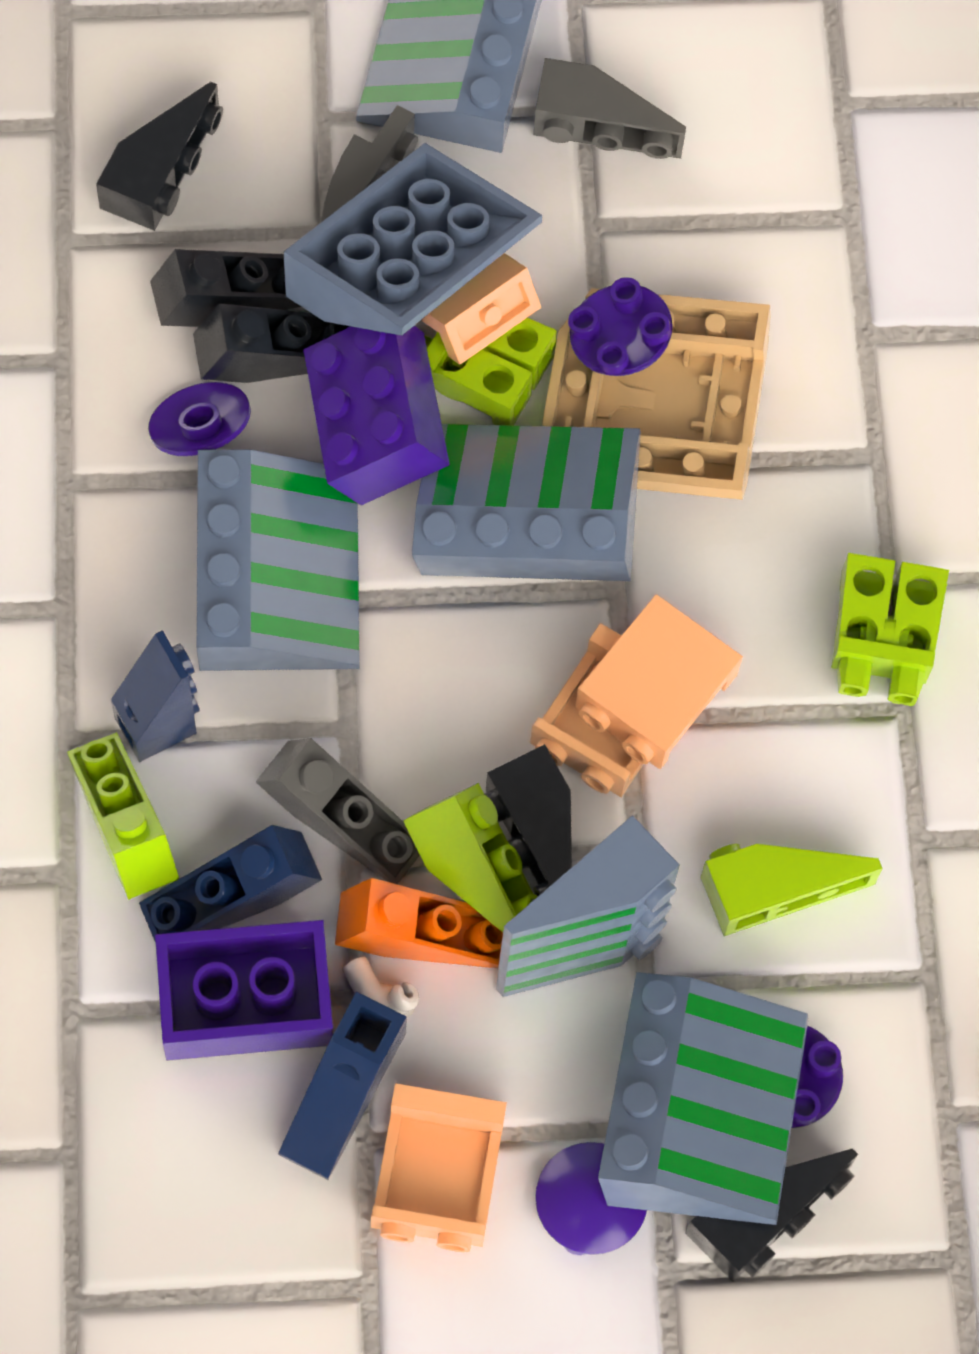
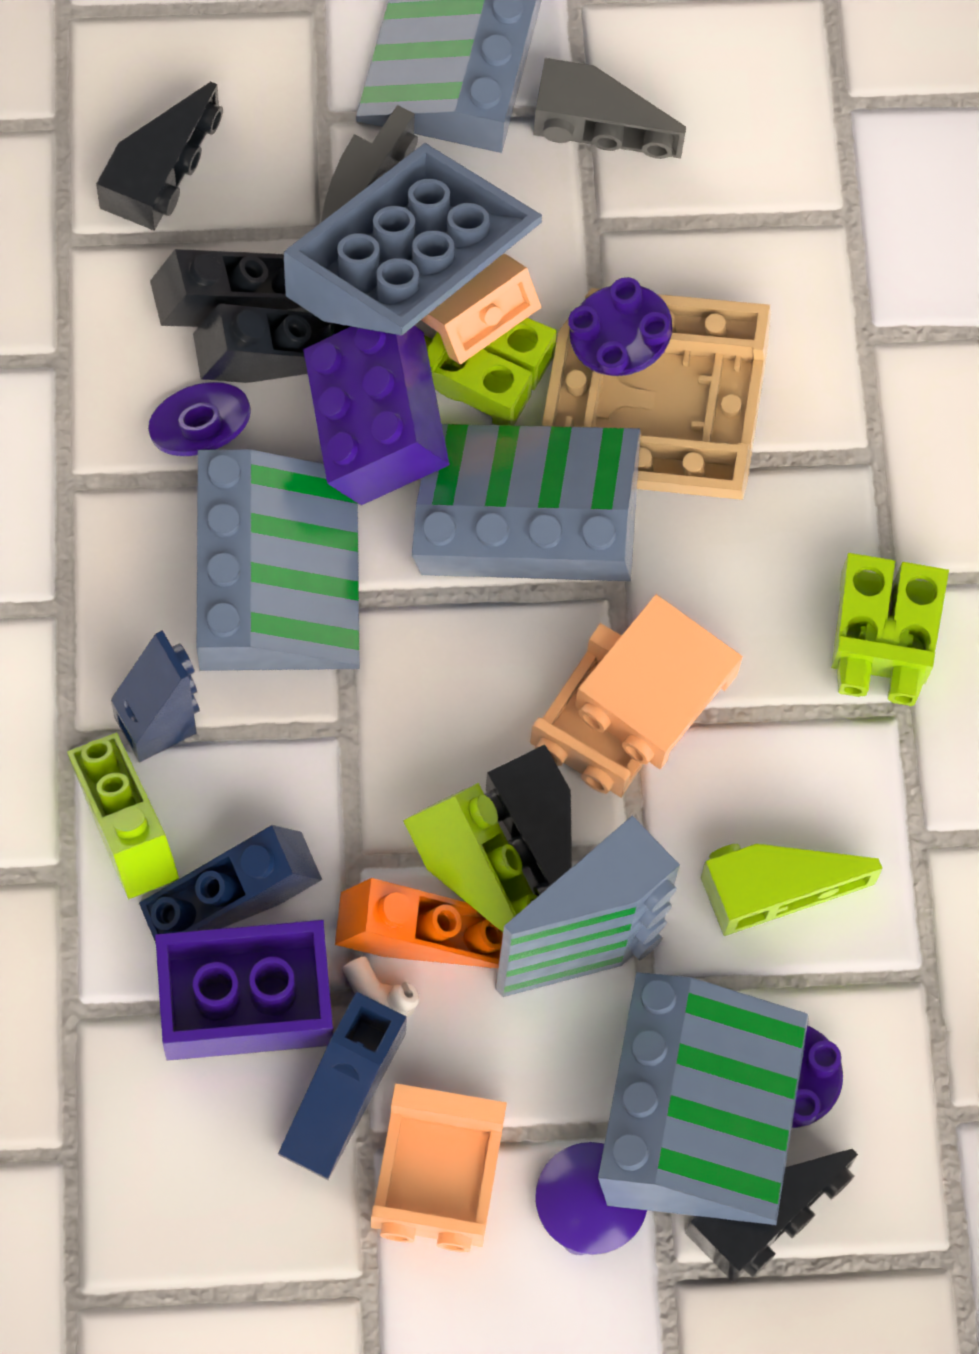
(339, 808): dark grey slope -> none

